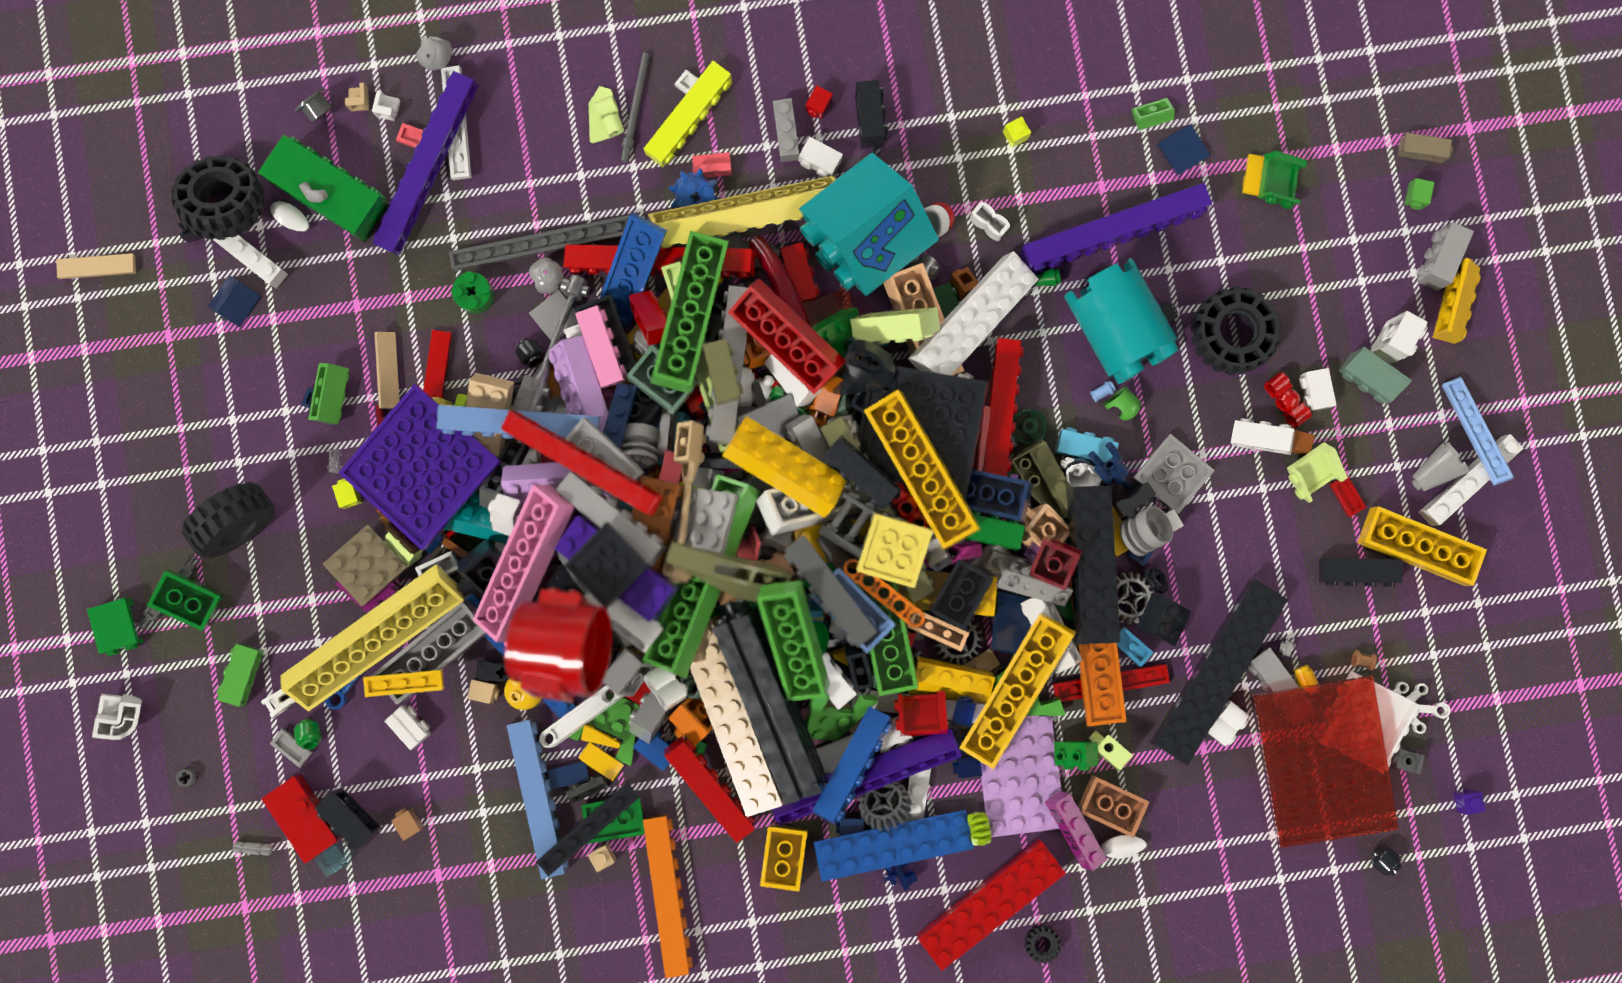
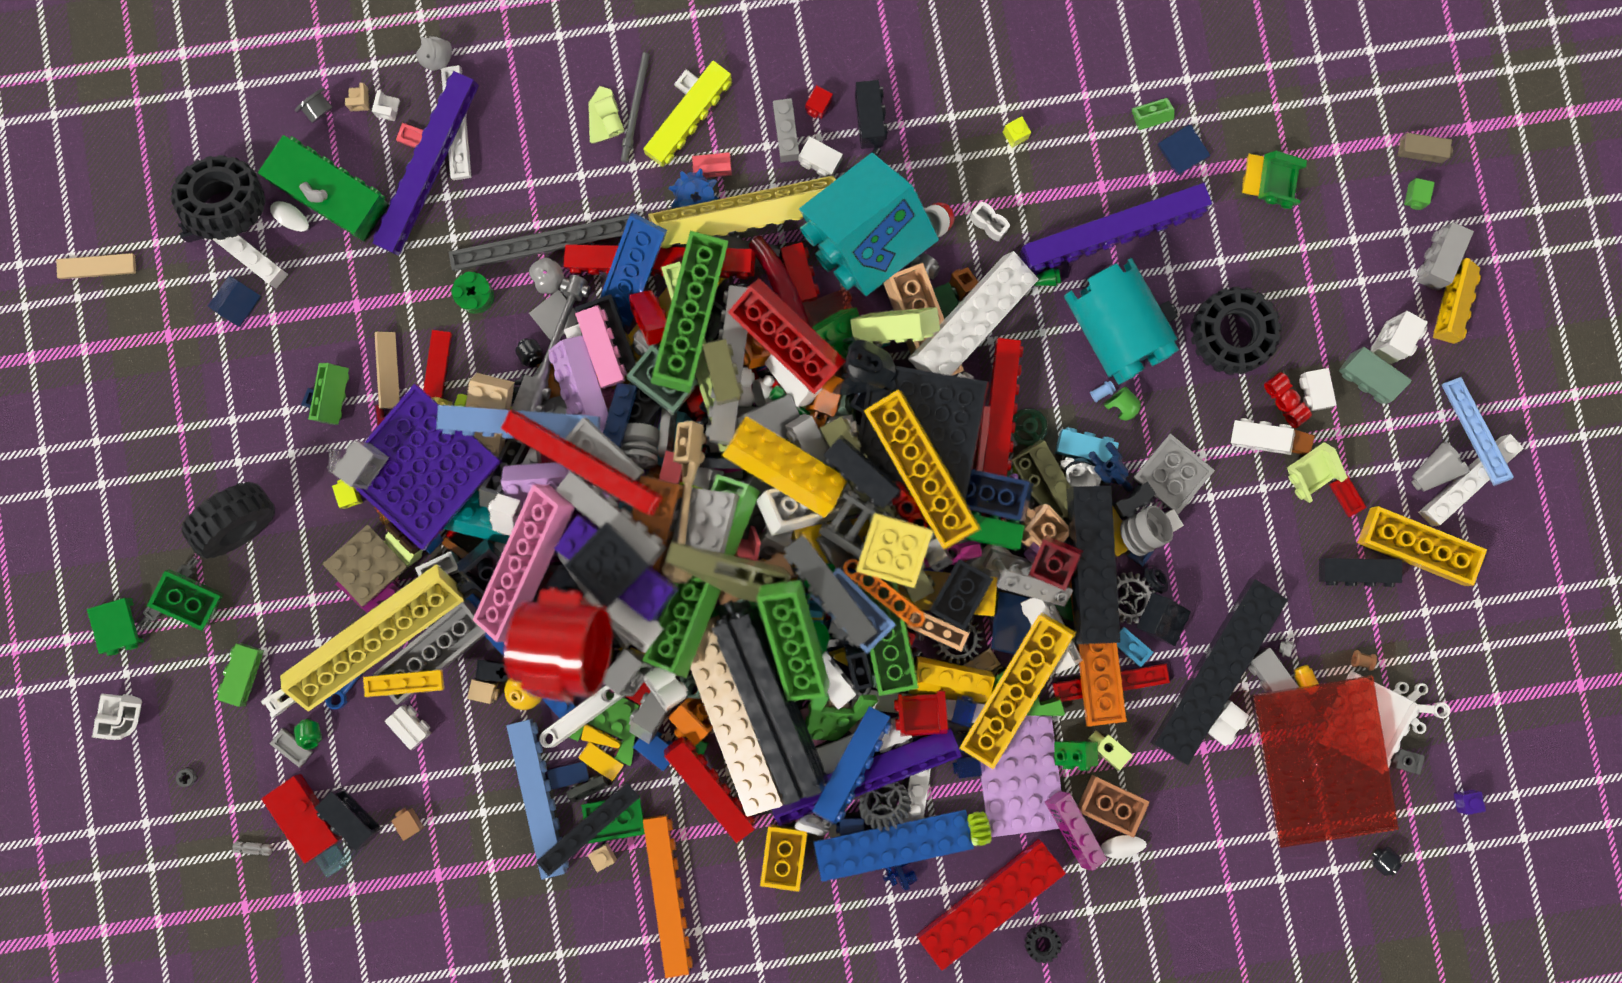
(360, 464): none -> light grey brick
(813, 825): none -> white arm

